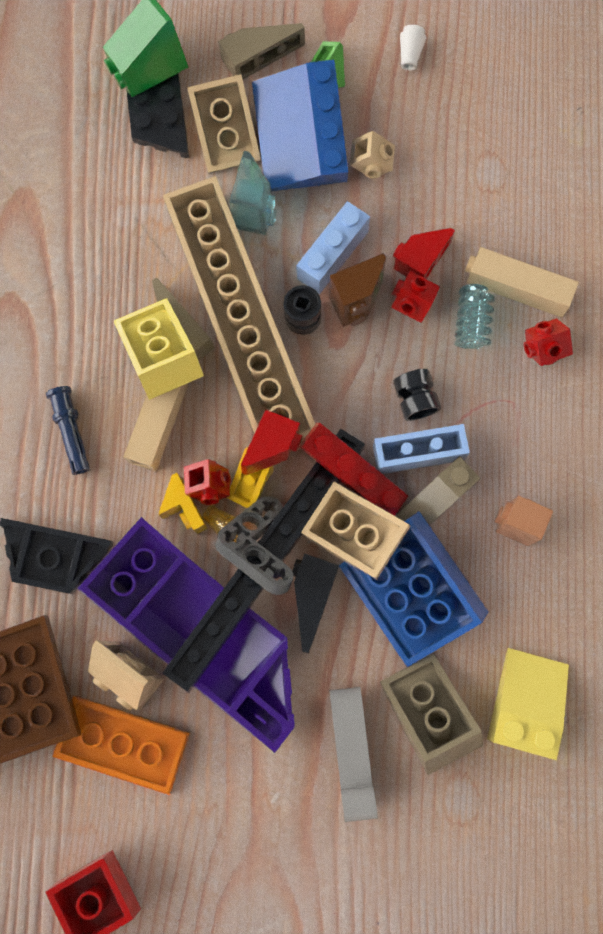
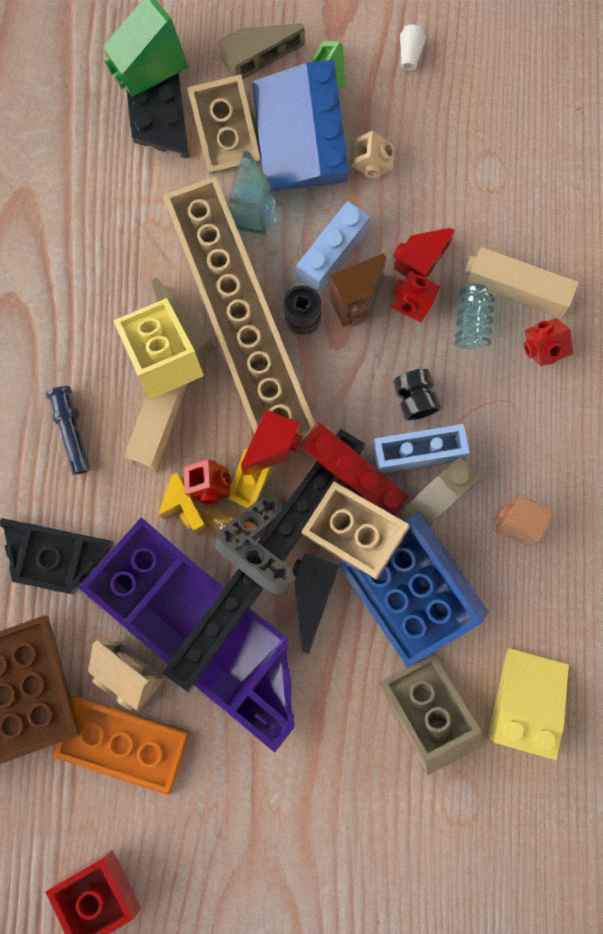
(353, 755): light grey beam -> none

